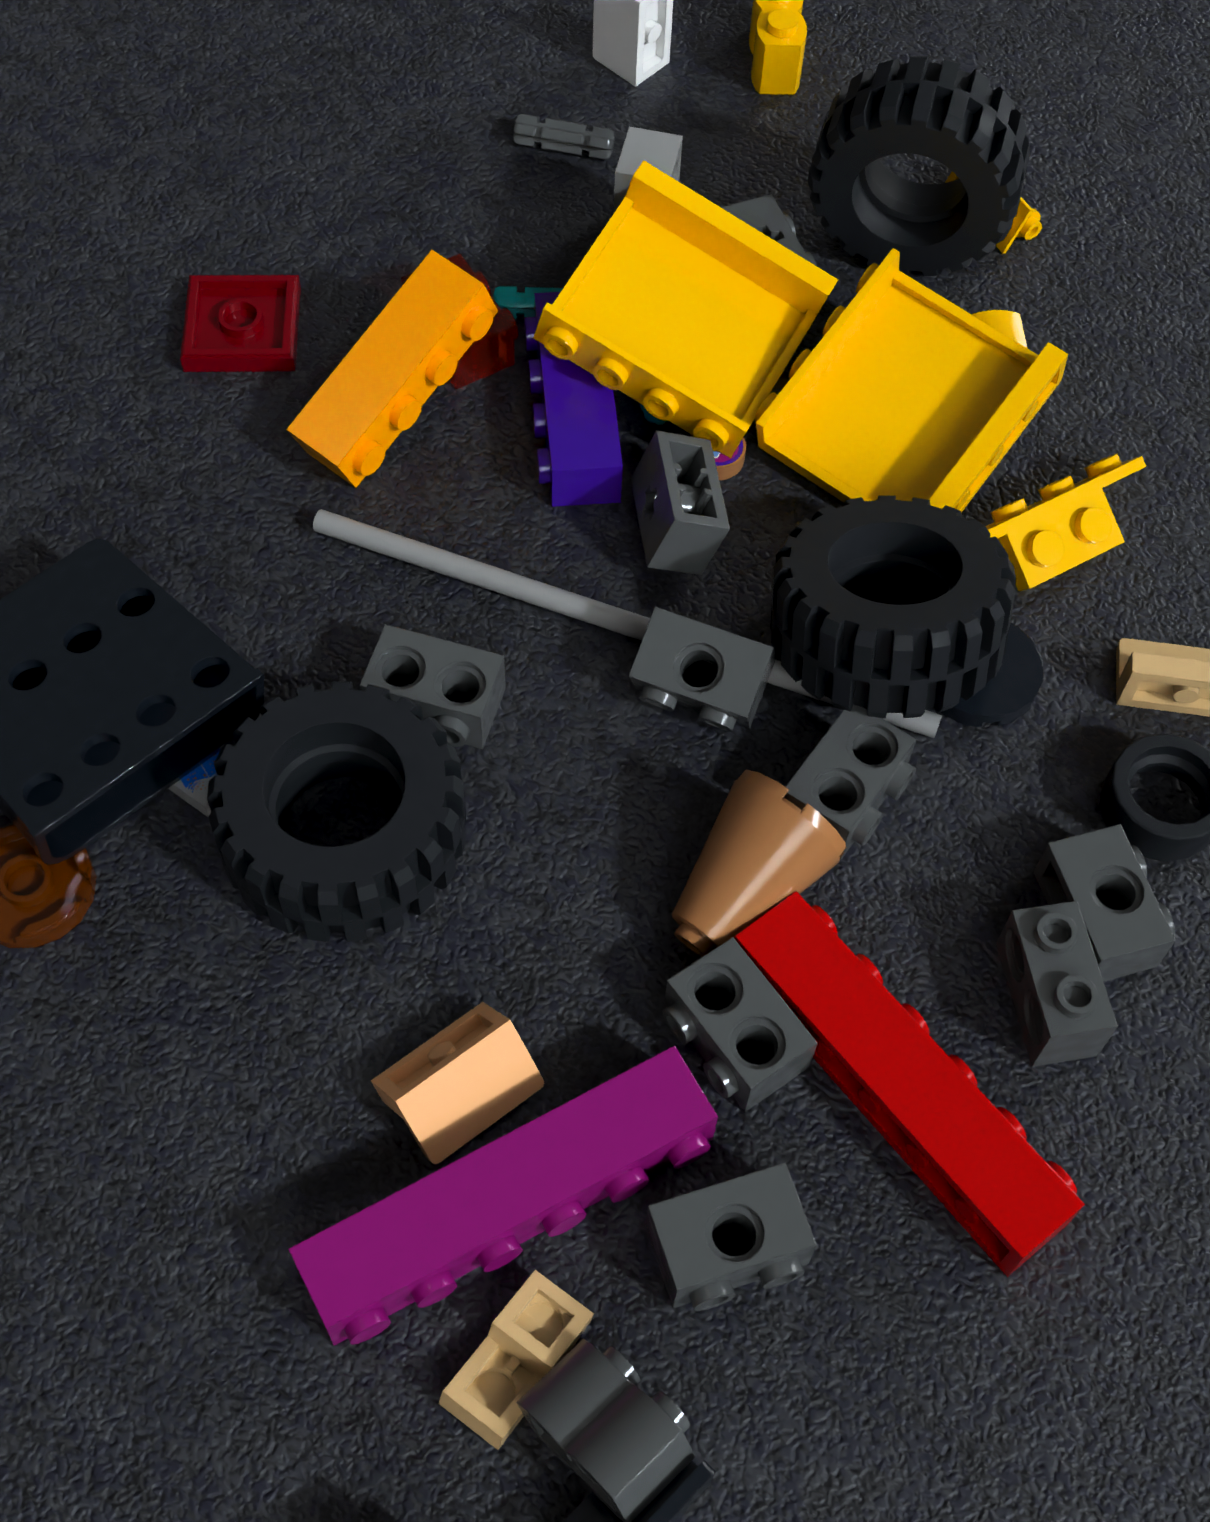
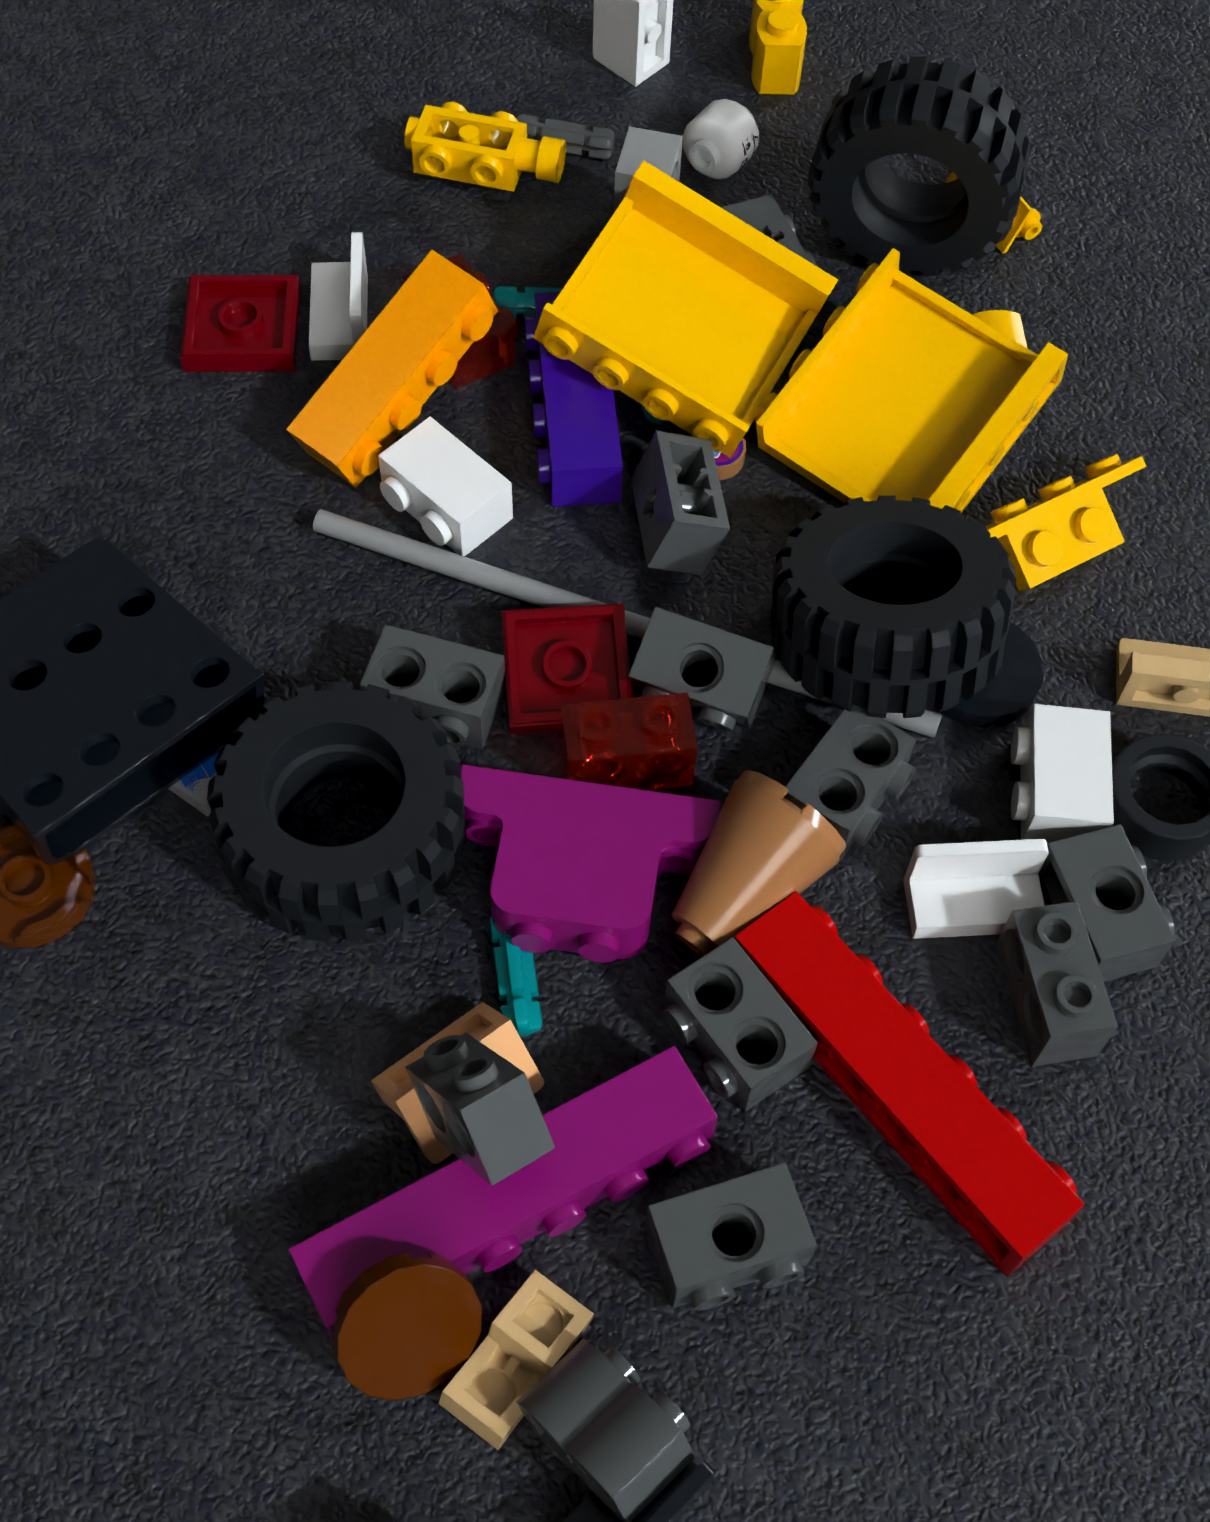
(338, 304): none -> white panel
(406, 1326): none -> reddish brown tile
(445, 487): none -> white brick
(480, 148): none -> yellow brick
(480, 1106): none -> dark grey brick
(516, 984): none -> teal axle
(561, 660): none -> dark red tile
(580, 857): none -> magenta brick
(630, 742): none -> clear red brick
(723, 137): none -> white head
(972, 886): none -> white panel
(1063, 772): none -> white brick

